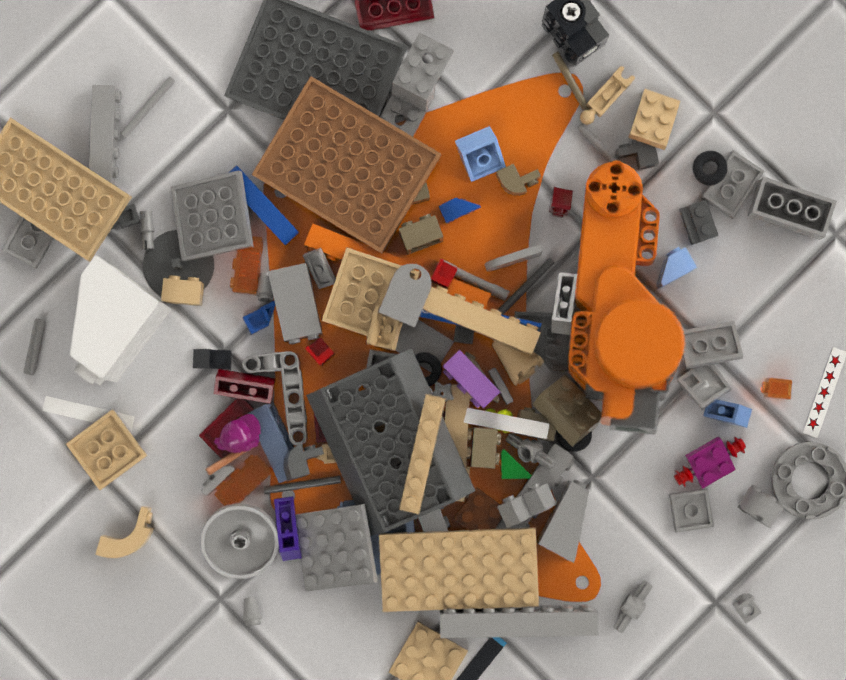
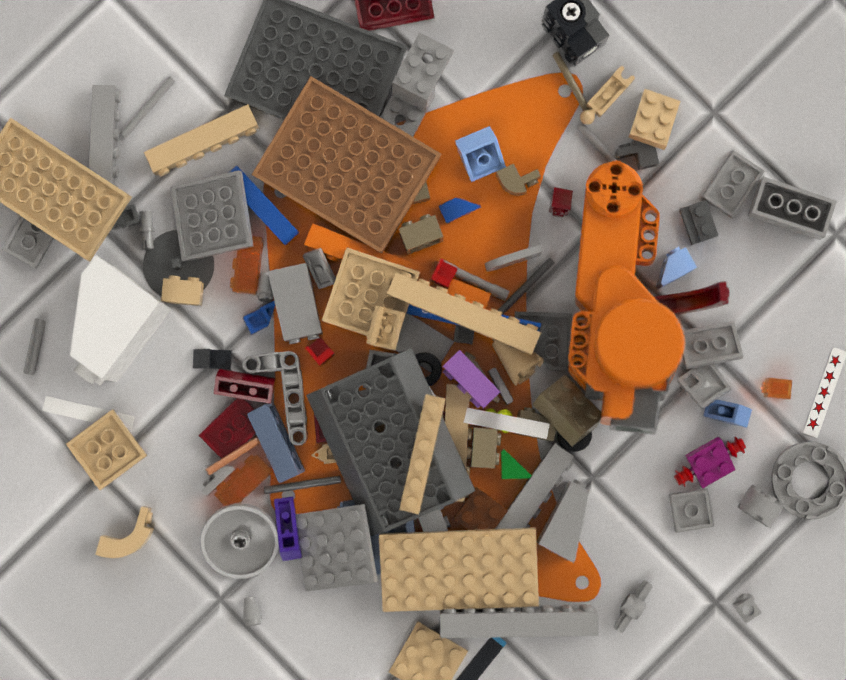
(201, 140): none -> tan brick
(240, 435): magenta hair -> none
(295, 461): dark grey brick -> none
(406, 296): light grey tile -> none
(445, 389): light grey plate -> none
(526, 505): light grey brick -> none
(530, 451): light grey axle -> none
(564, 303): light grey brick -> none
(696, 300): none -> dark red arch
(714, 178): black tyre -> none

